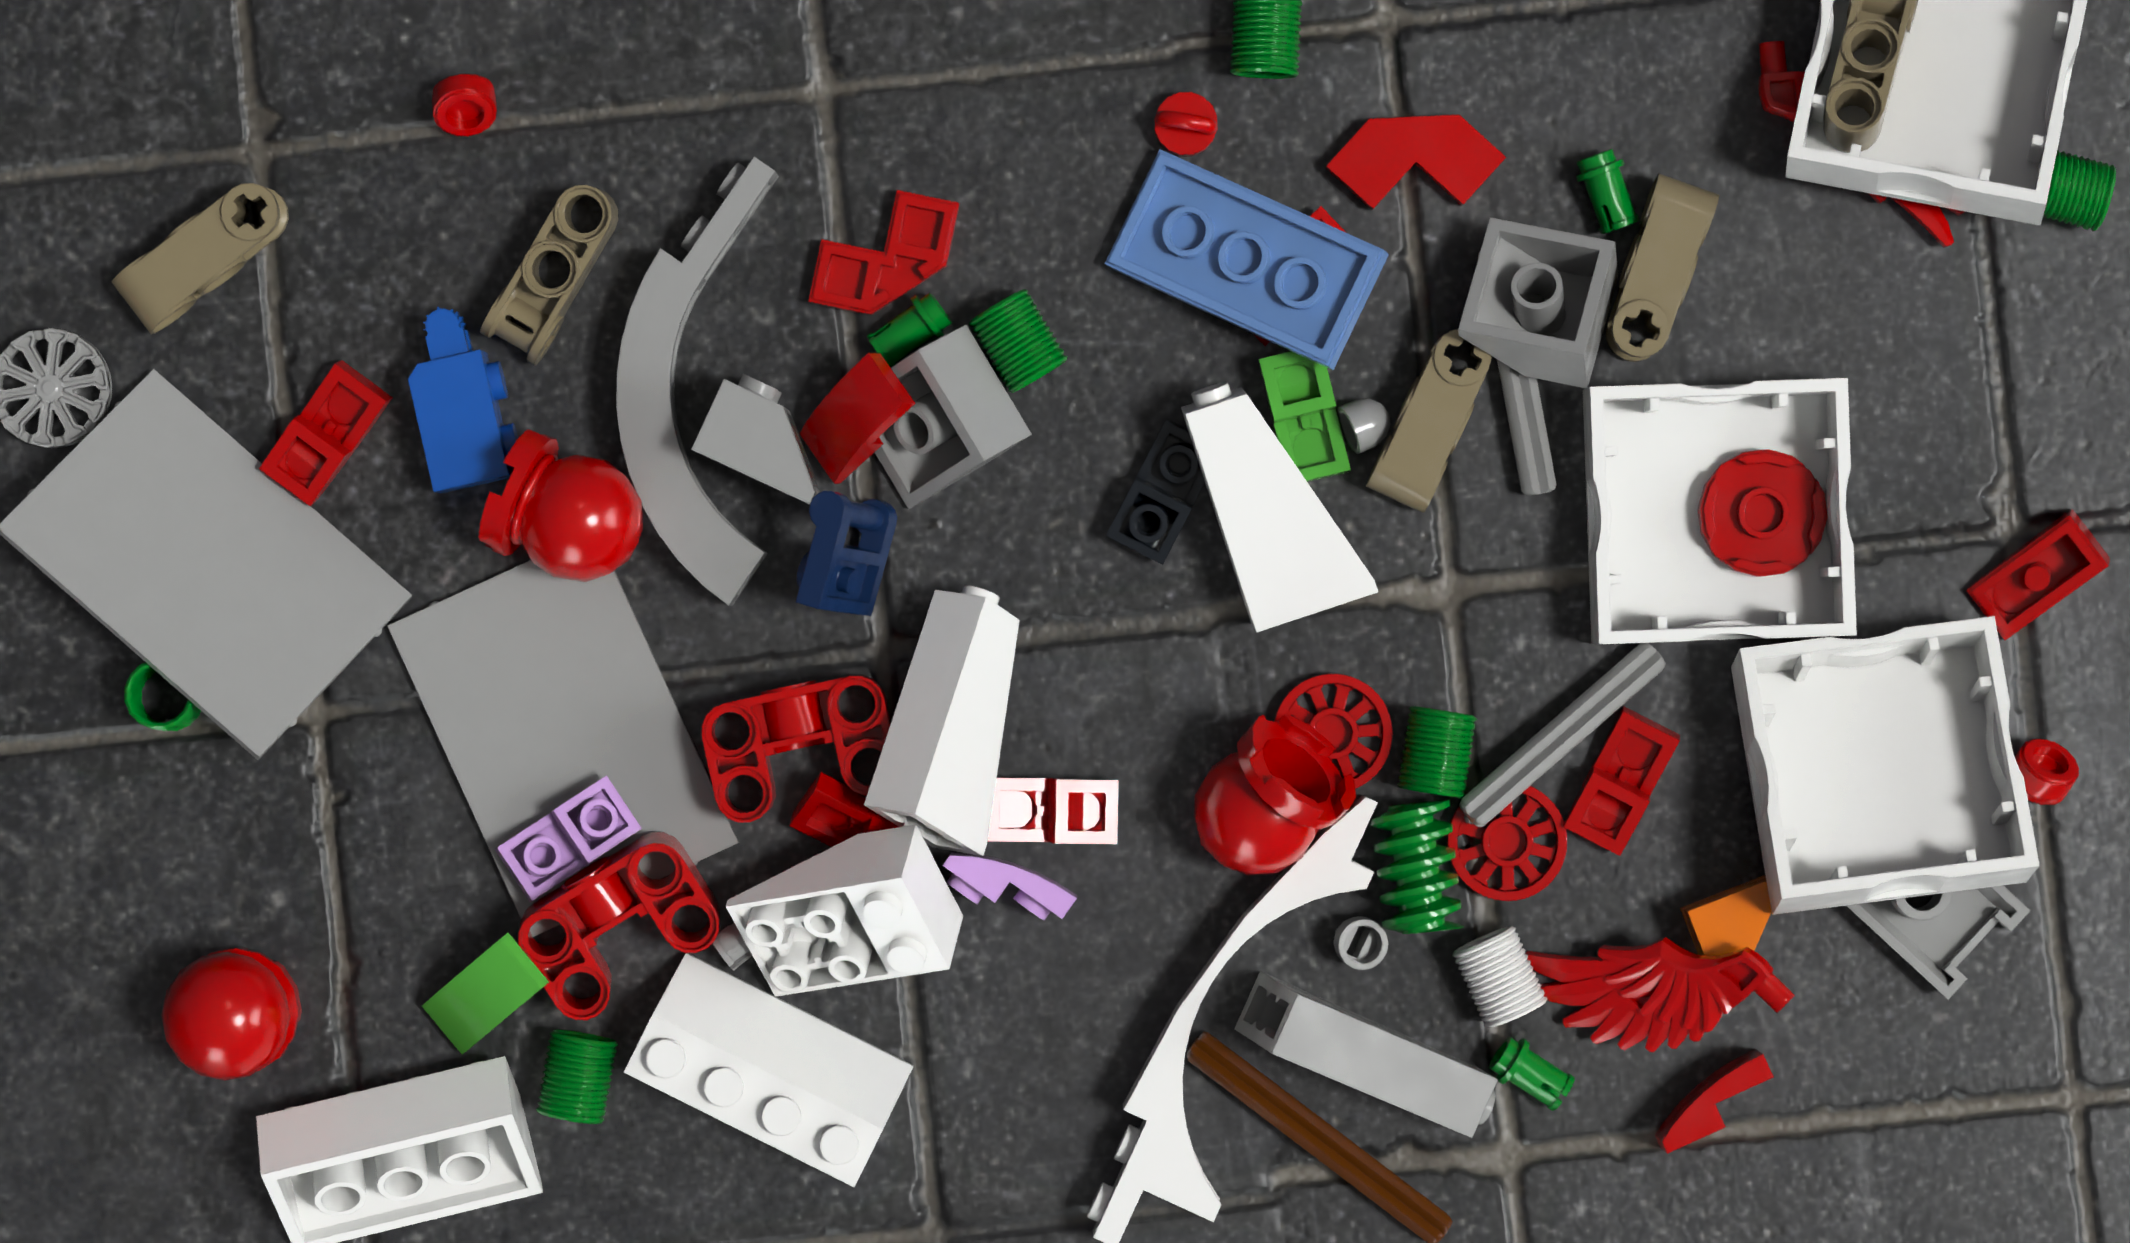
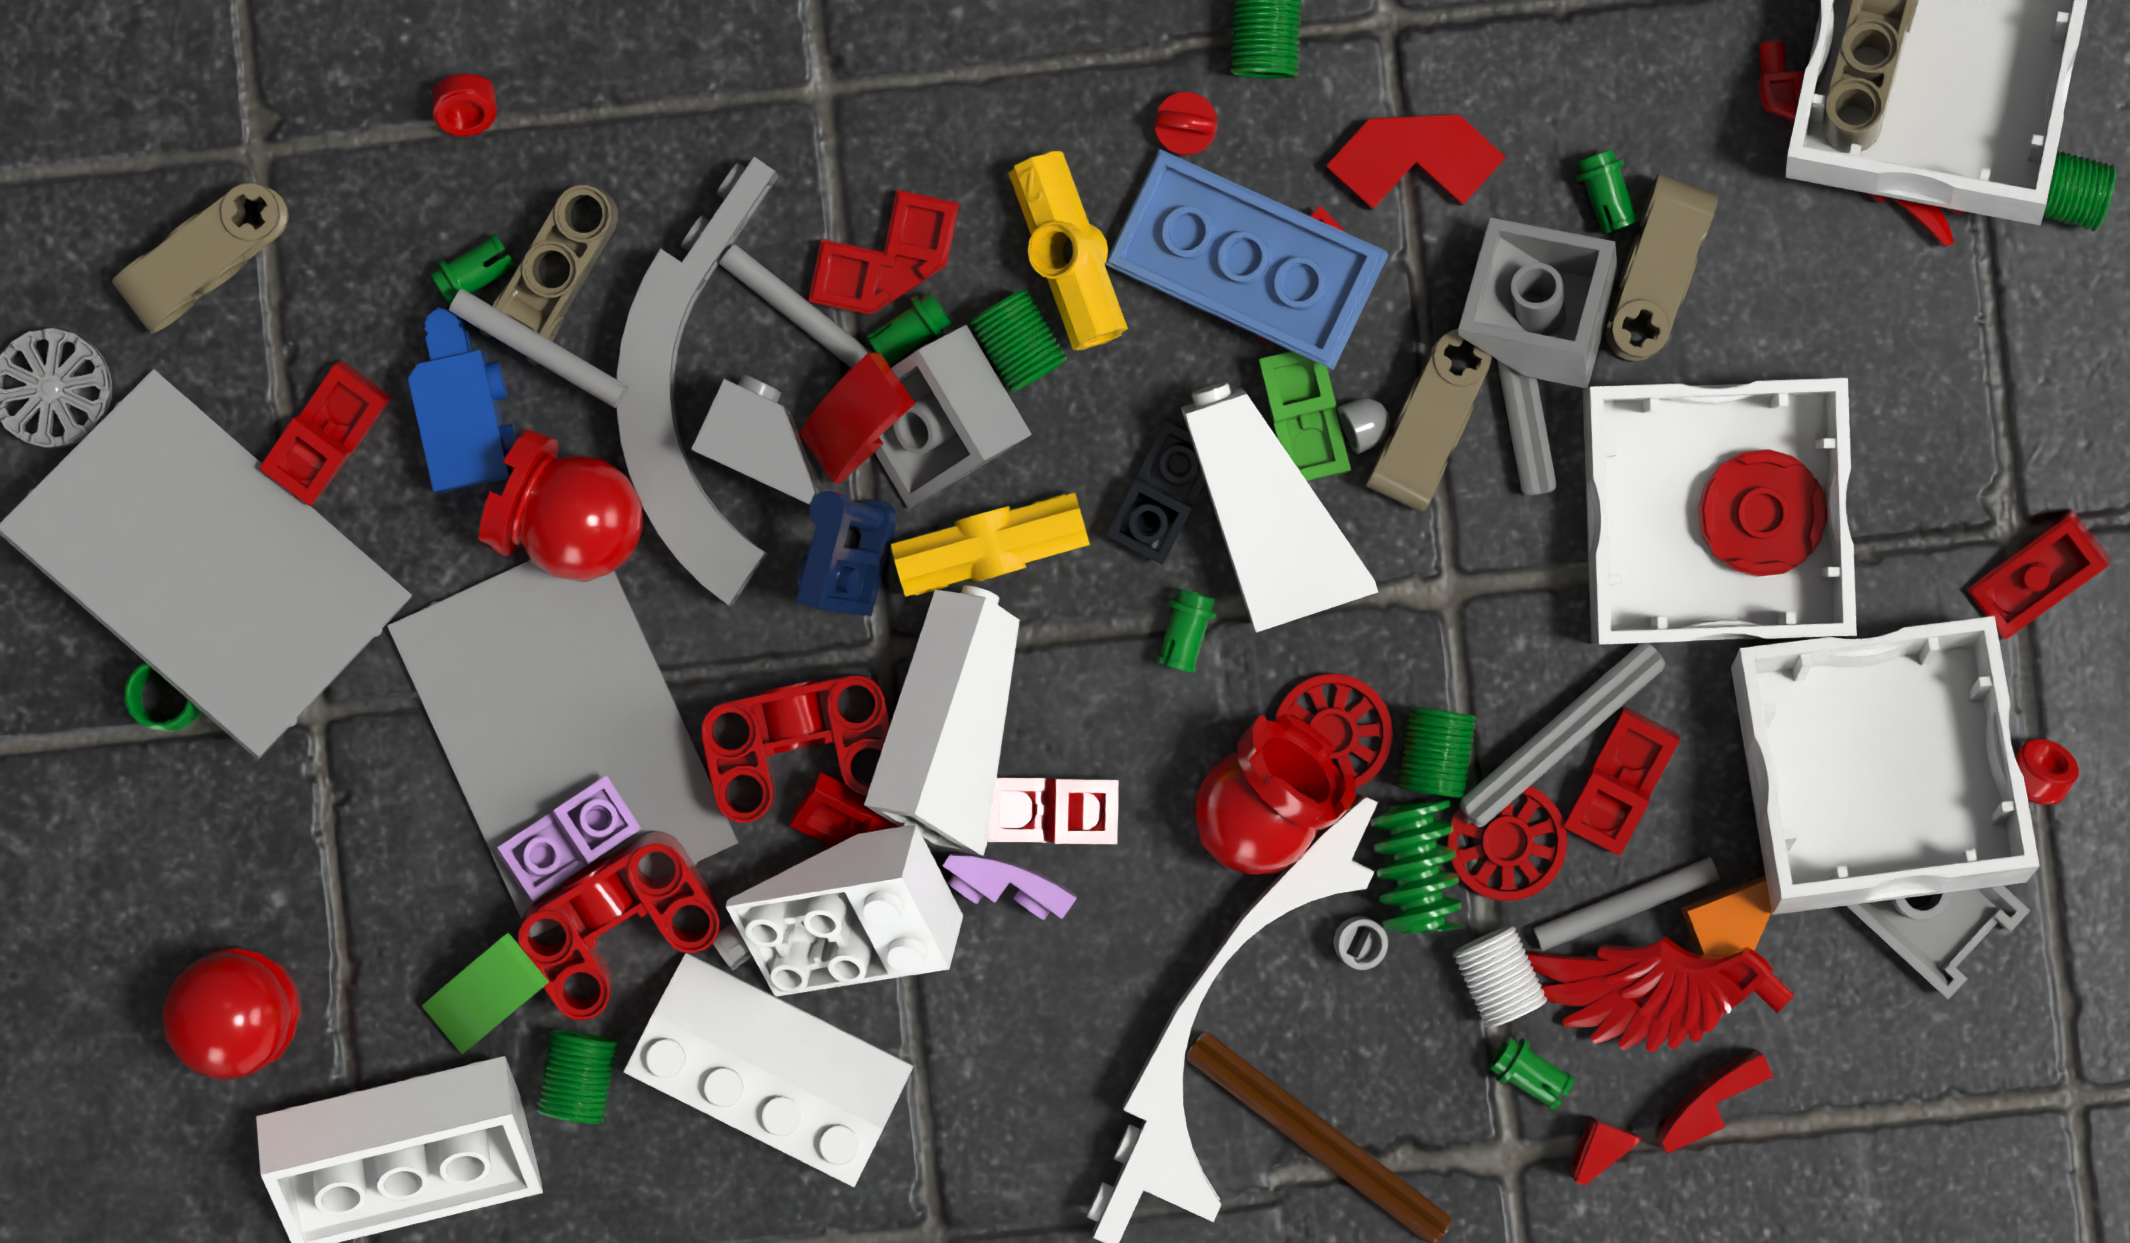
(468, 269): none -> green pin
(538, 348): none -> light grey bar
(793, 306): none -> light grey bar
(990, 544): none -> yellow piece
(1082, 285): none -> yellow piece
(1186, 629): none -> green pin
(1366, 1055): light grey slope -> none
(1599, 1148): none -> red slope
(1626, 904): none -> light grey bar

